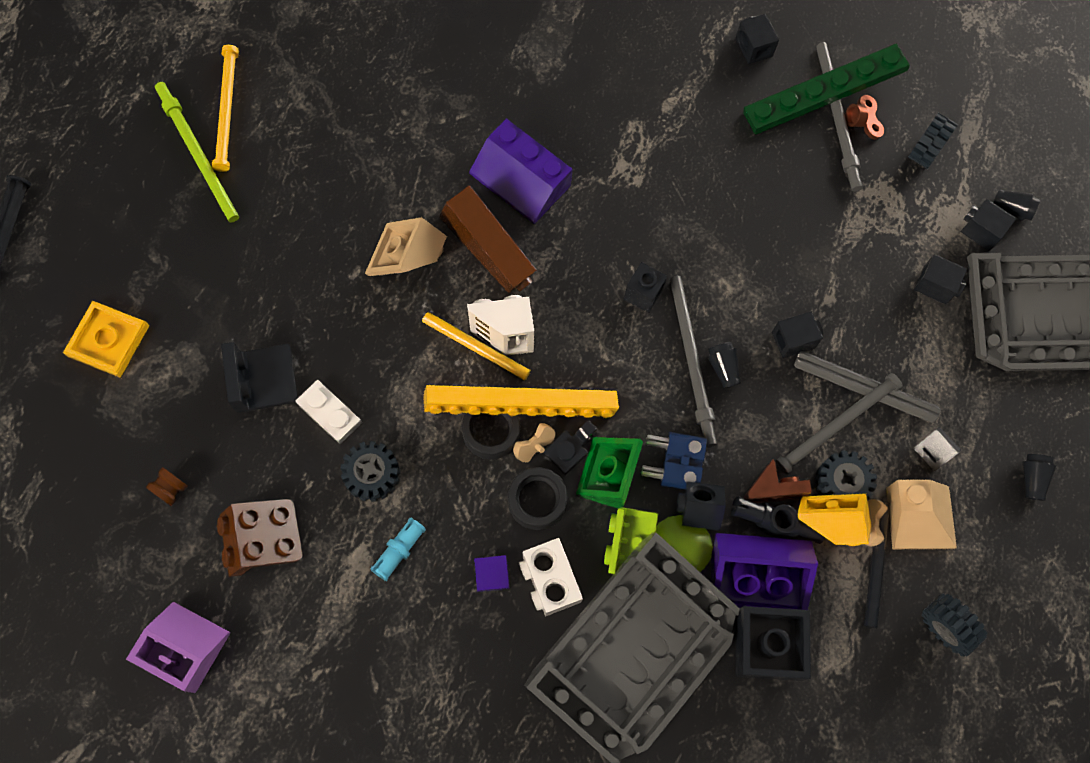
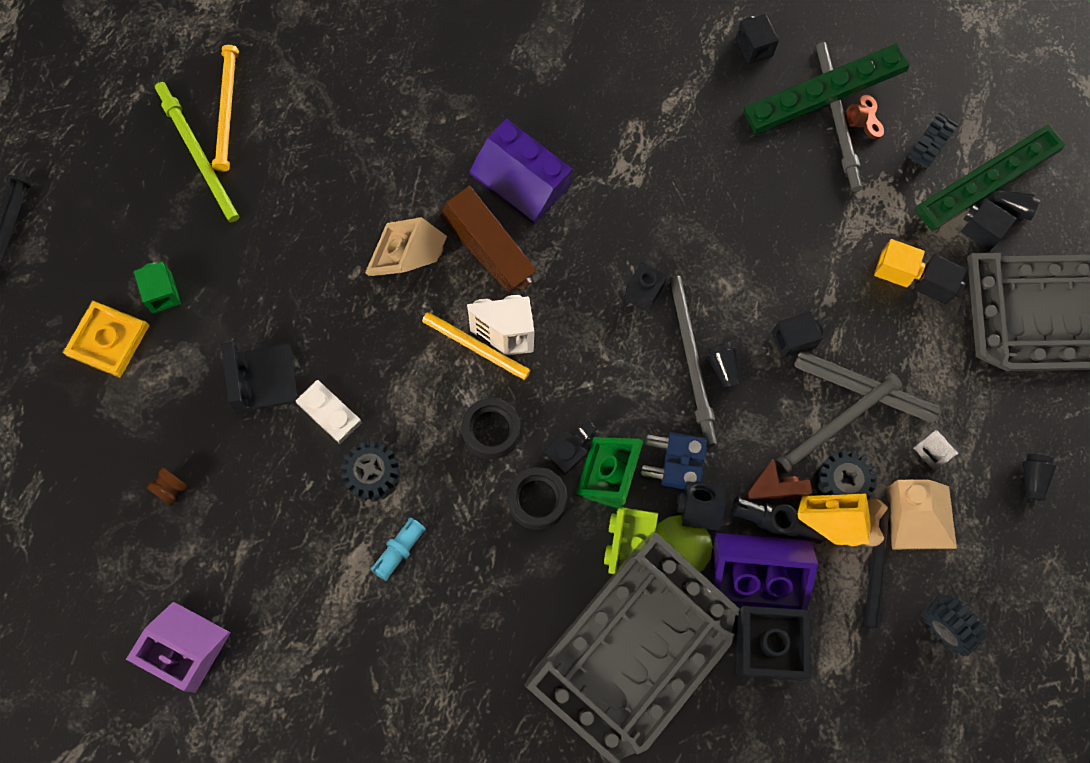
(157, 287): none -> green brick
(259, 535): bracket -> none
(491, 573): dark purple tile -> none
(520, 401): yellow piece -> none
(526, 449): tan piece -> none
(558, 575): white brick -> none
(900, 263): none -> yellow brick
(989, 177): none -> dark green plate

